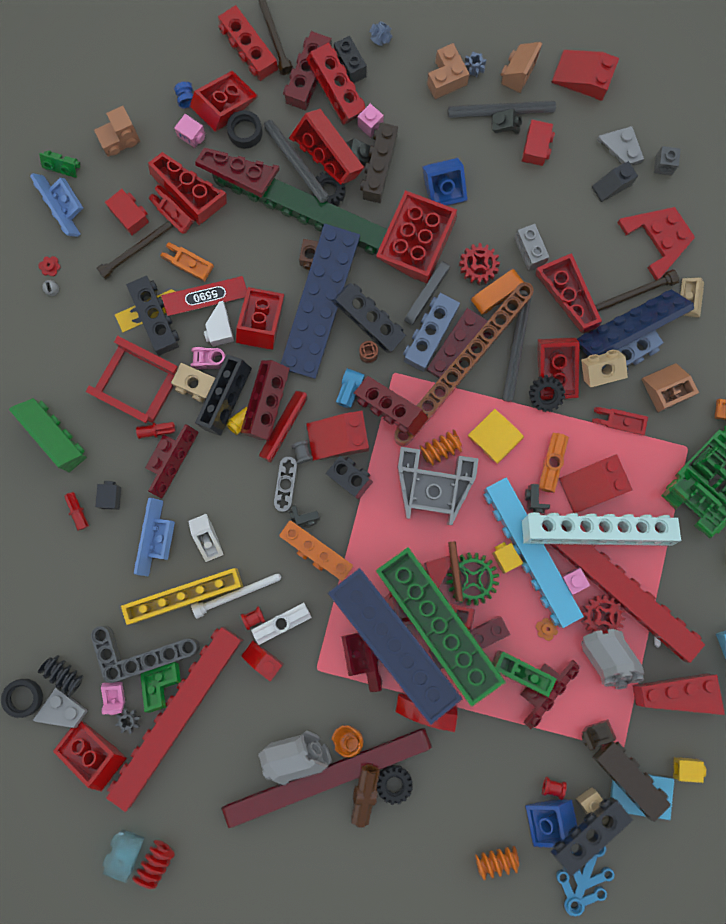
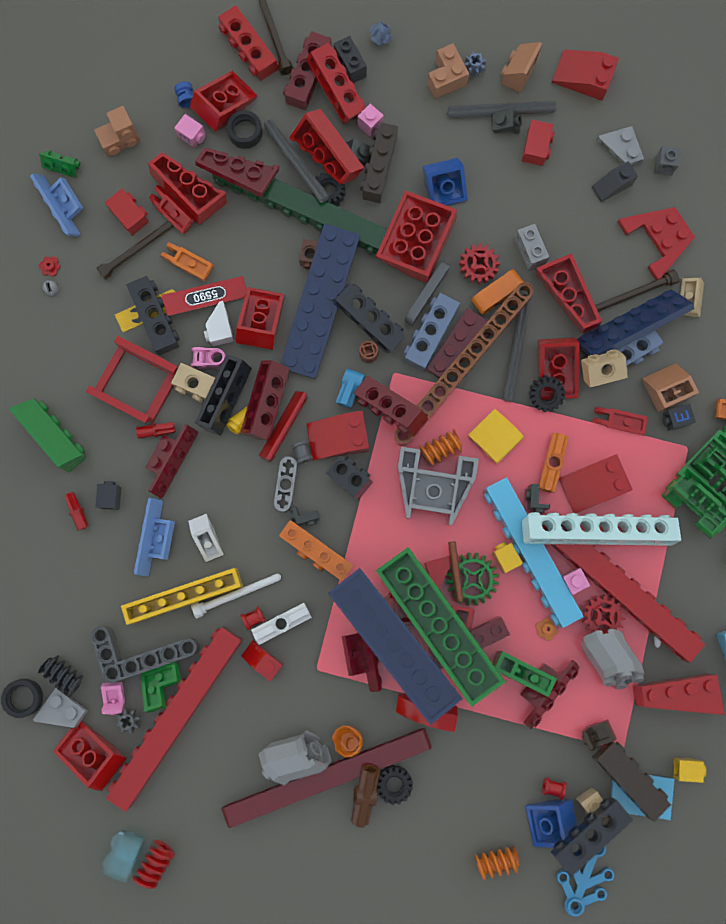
(678, 417): none -> black brick

